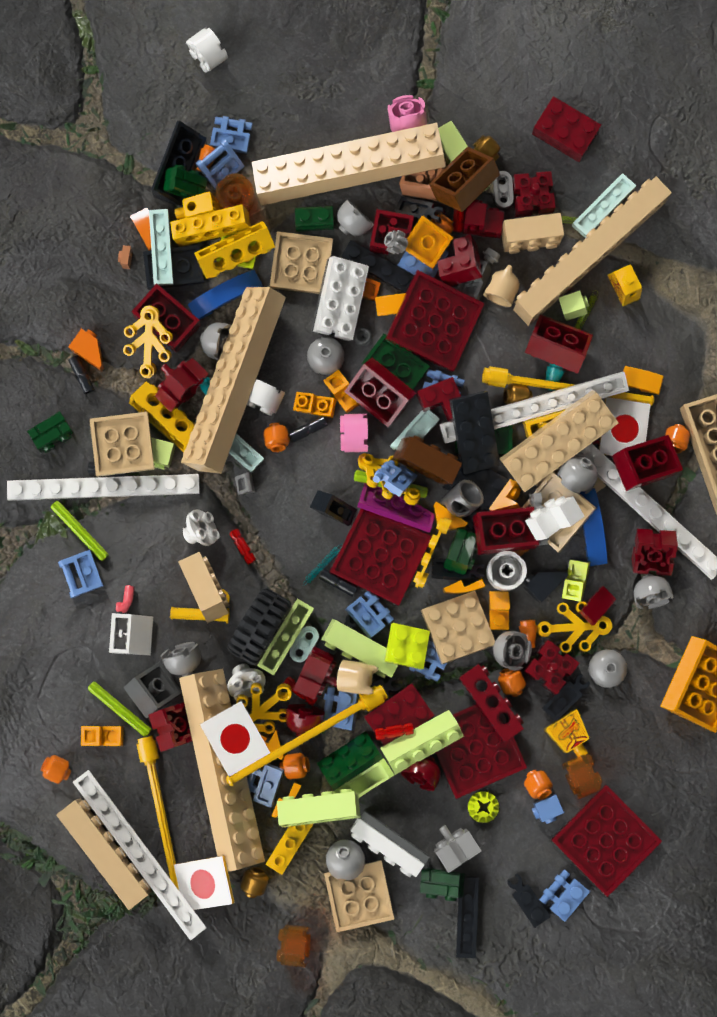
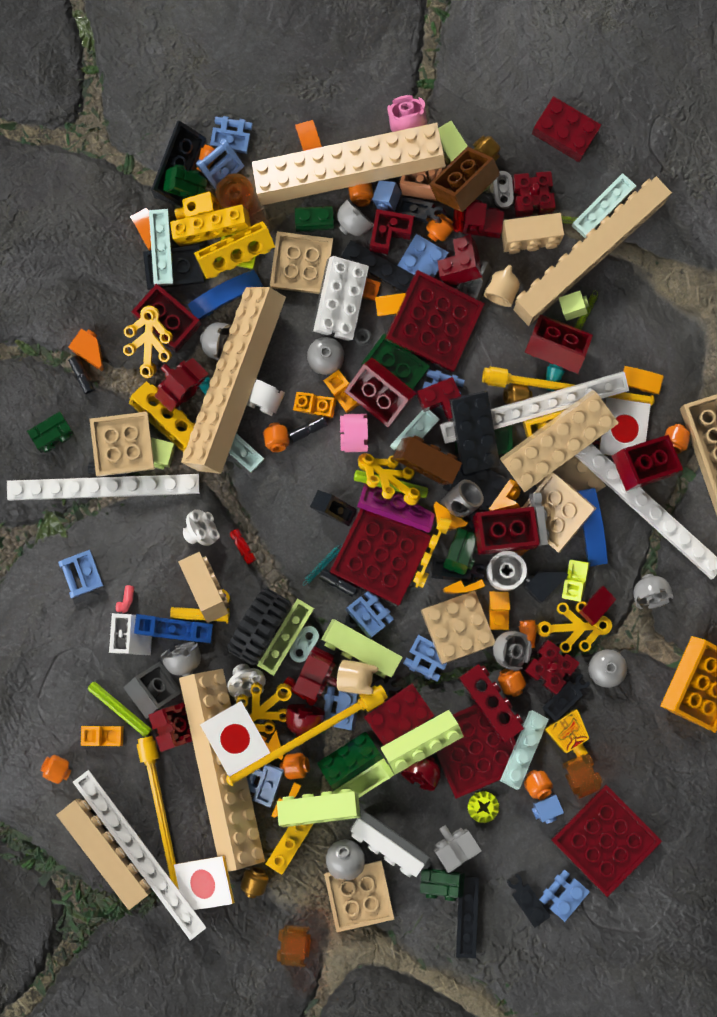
(79, 530): lime axle -> none
(125, 257): nougat plate -> none
(173, 629): none -> blue slope
(207, 49): white brick -> none
(245, 483): light grey slope -> none
(308, 135): none -> orange slope
(361, 194): none -> orange head
(386, 196): none -> medium blue brick
(394, 731): red axle -> none
(396, 242): light grey gear -> none
(398, 481): medium blue plate -> none
(407, 646): neon yellow plate -> none
(427, 242): light orange tile -> none
(491, 256): light grey plate -> none
(524, 750): none -> light aqua plate
(554, 516): white brick -> none
(578, 474): light grey cylinder -> none
(626, 283): yellow torso -> none
(654, 552): dark red brick -> none

